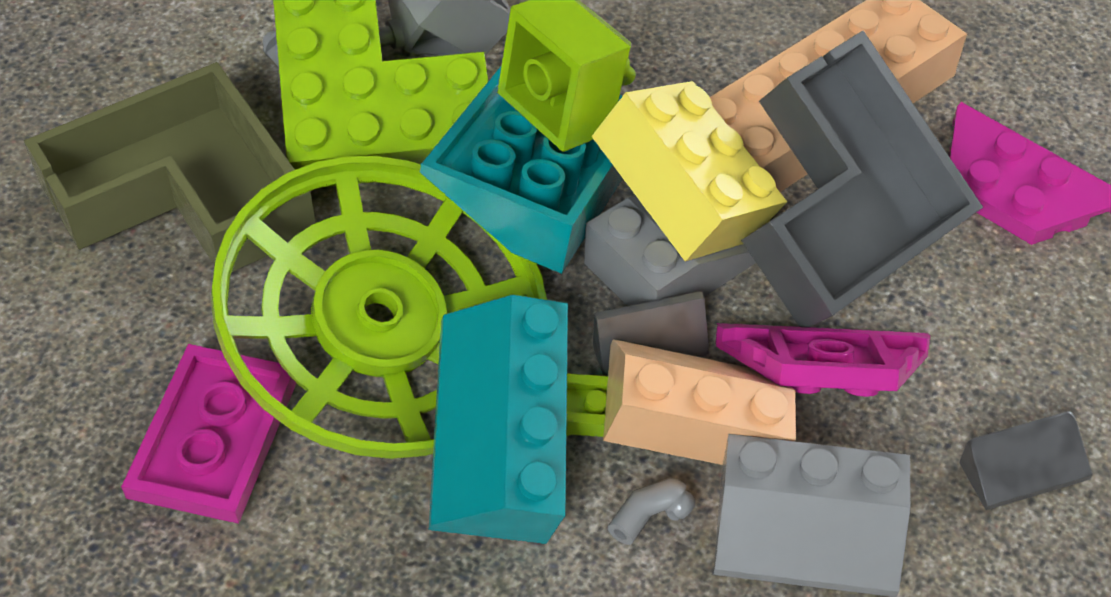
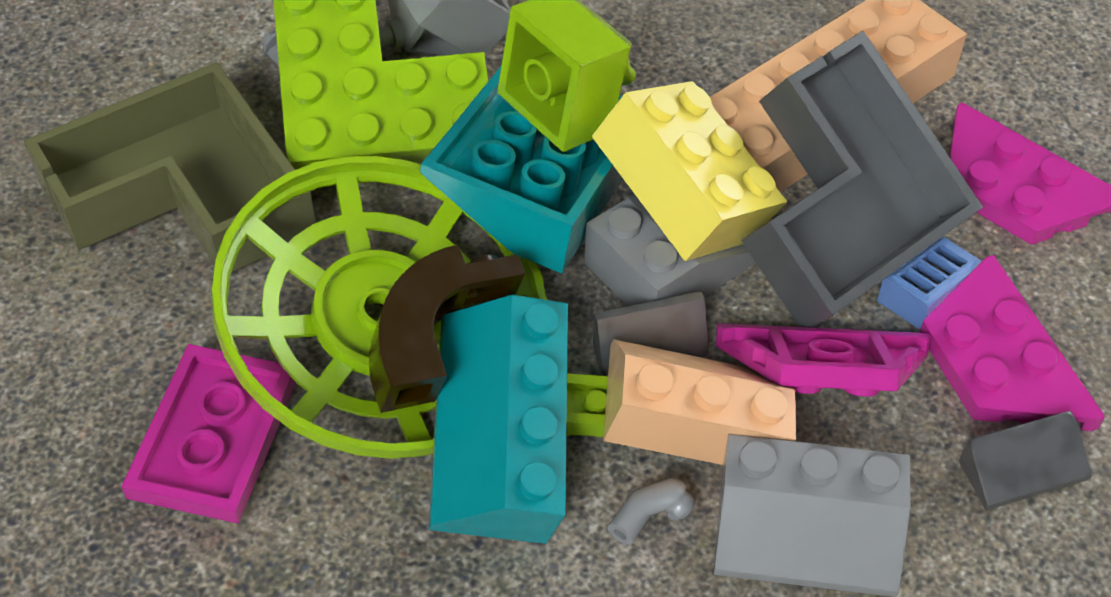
(403, 349): none -> dark brown arch
(912, 303): none -> medium blue slope
(1002, 354): none -> dark pink wing

